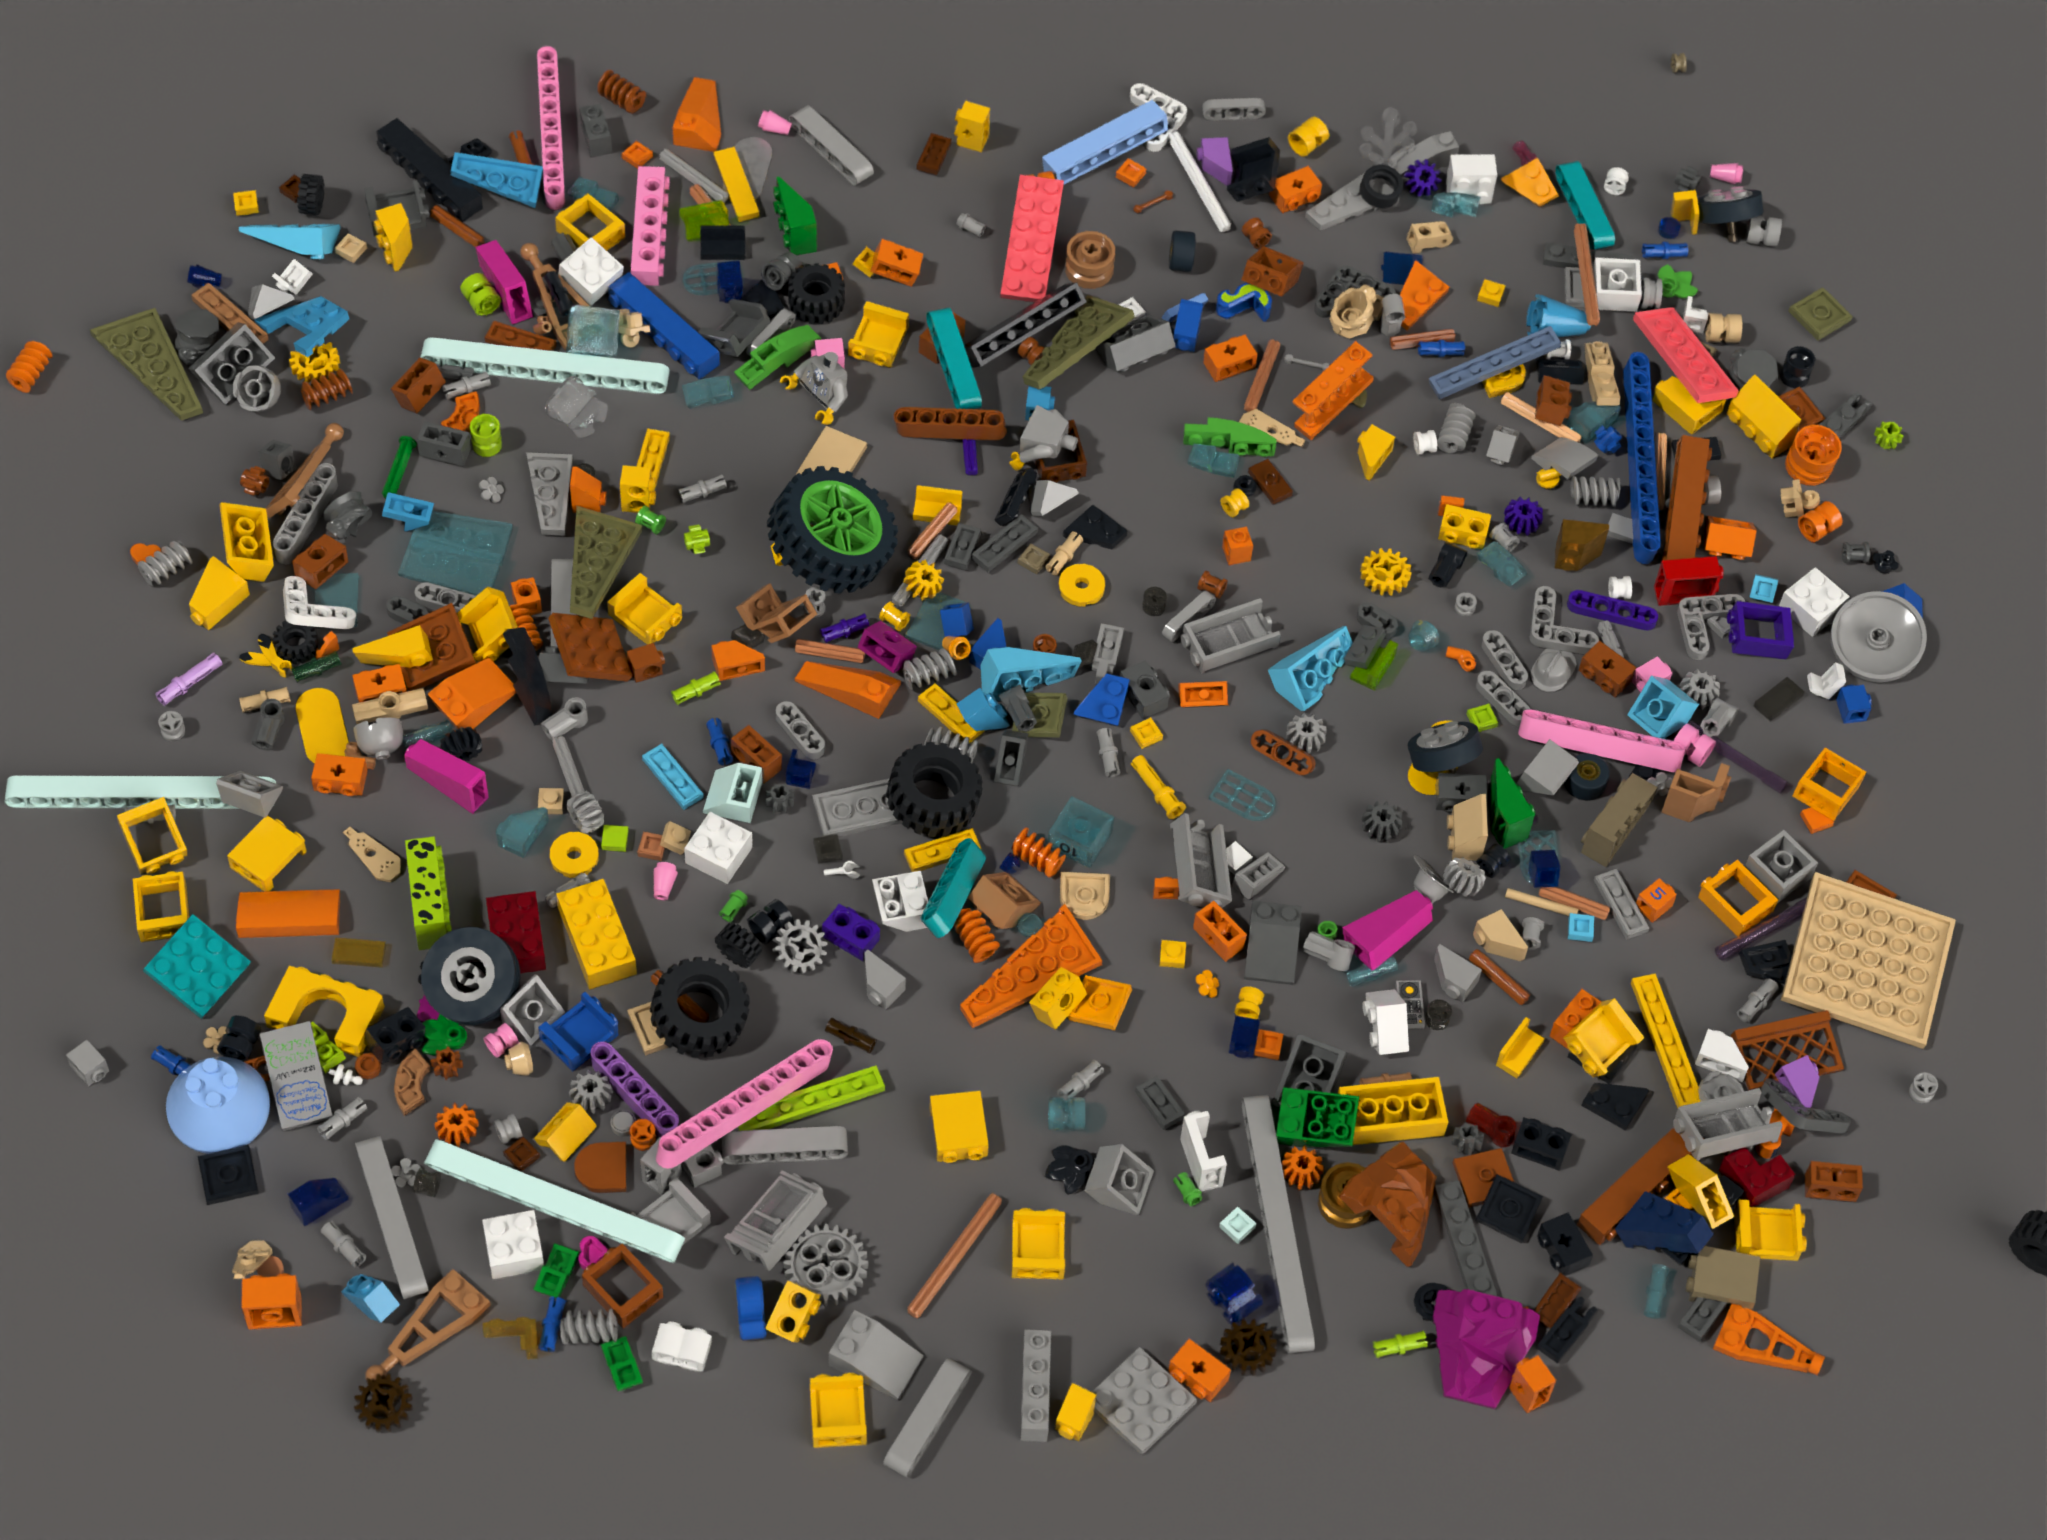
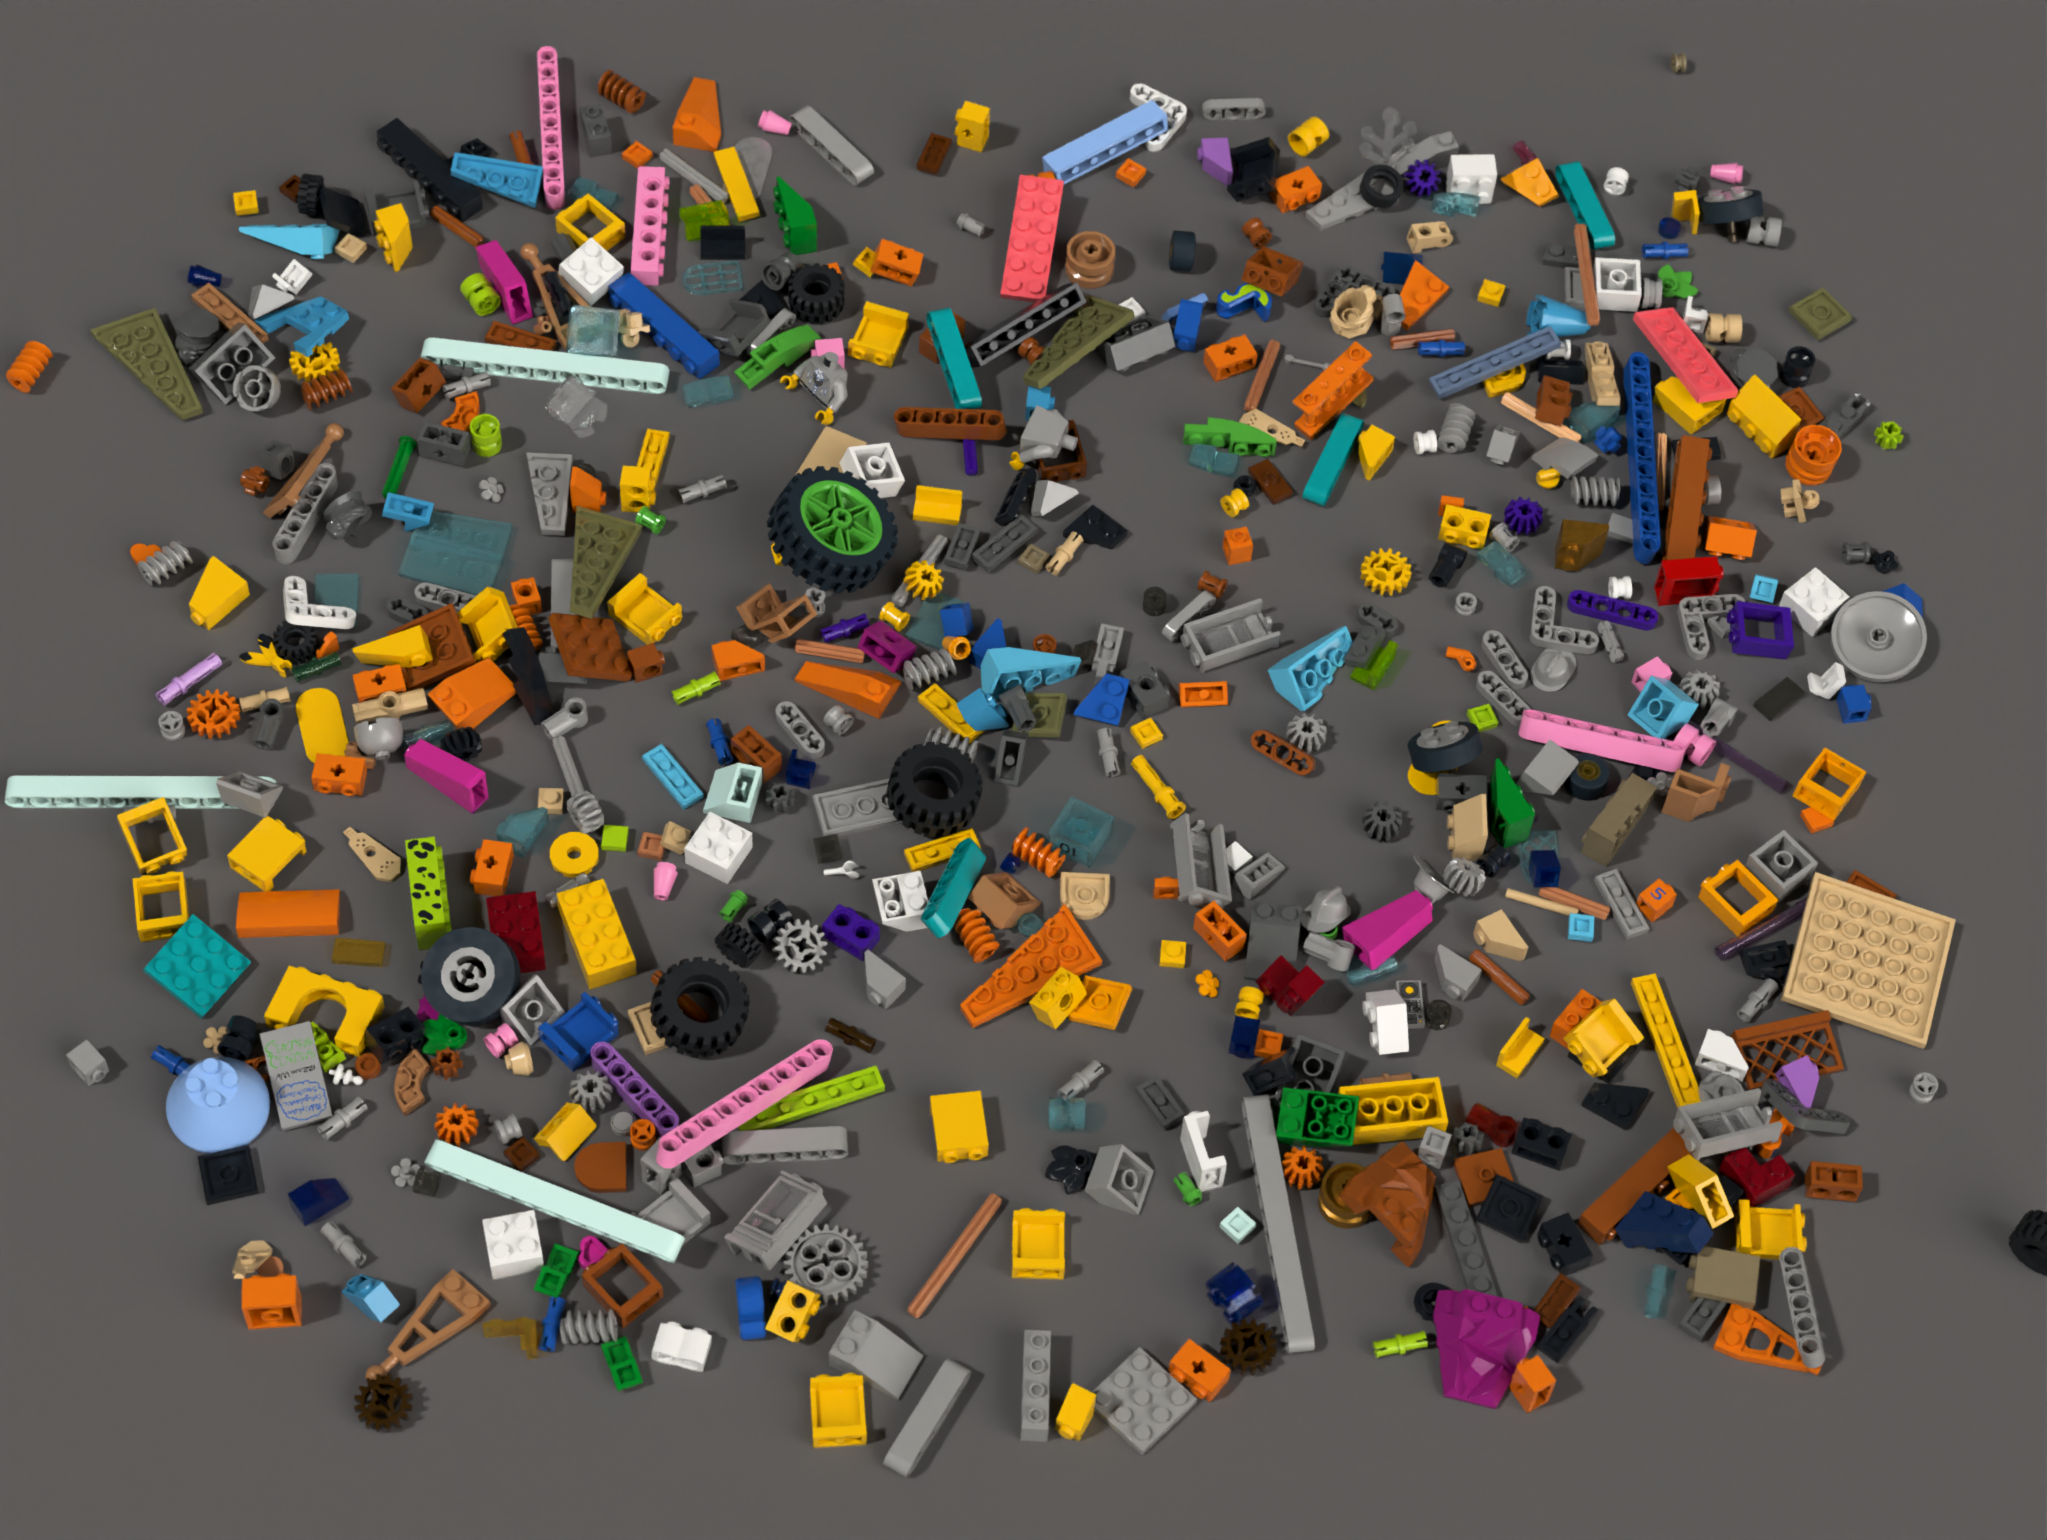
(214, 713): none -> orange gear
(247, 540): yellow slope -> none
(320, 561): dark orange brick -> none
(342, 212): none -> black tile
(391, 1217): light grey beam -> none
(493, 868): none -> orange brick
(696, 539): lime gear -> none
(729, 281): clear blue brick -> none
(777, 1289): none -> dark blue bush
(838, 720): none -> light grey wheel
(875, 465): none -> white brick
(932, 530): nougat axle -> none
(1086, 574): yellow tile -> none
(1167, 195): dark orange hinge -> none
(1199, 182): white axle -> none
(1249, 807): clear light blue window -> none
(1270, 1072): none -> black panel
(1287, 985): none -> dark red brick
(1325, 911): none -> light grey piece
(1333, 459): none -> teal beam
(1423, 636): clear light blue cone -> none
(1434, 1147): none -> light grey brick
(1531, 932): light grey bush -> none
(1607, 669): dark orange brick -> none
(1806, 1316): none -> light grey beam
(1820, 521): orange wheel -> none

